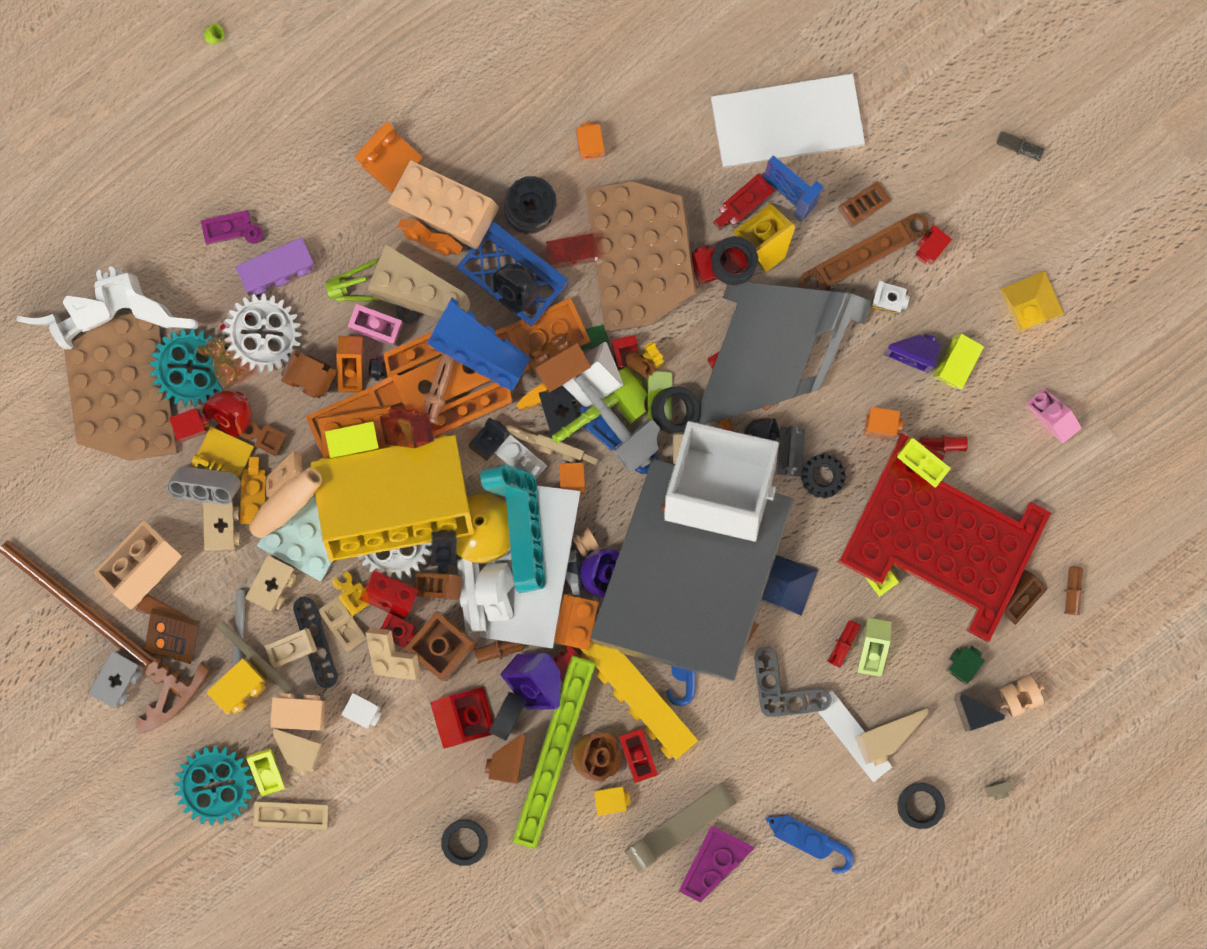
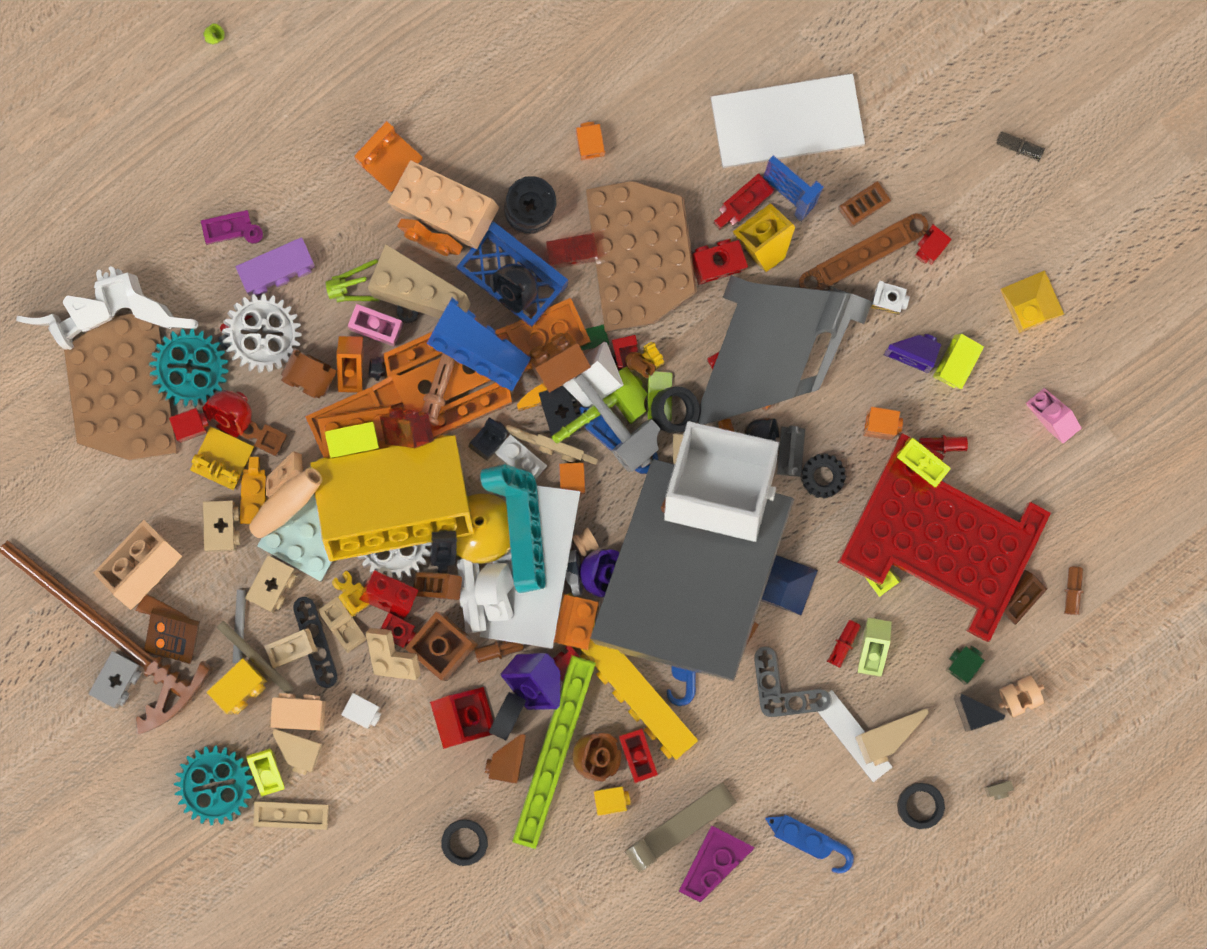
(203, 485): light grey beam -> none
(224, 365): clear orange animal -> none
(739, 243): black tyre -> none

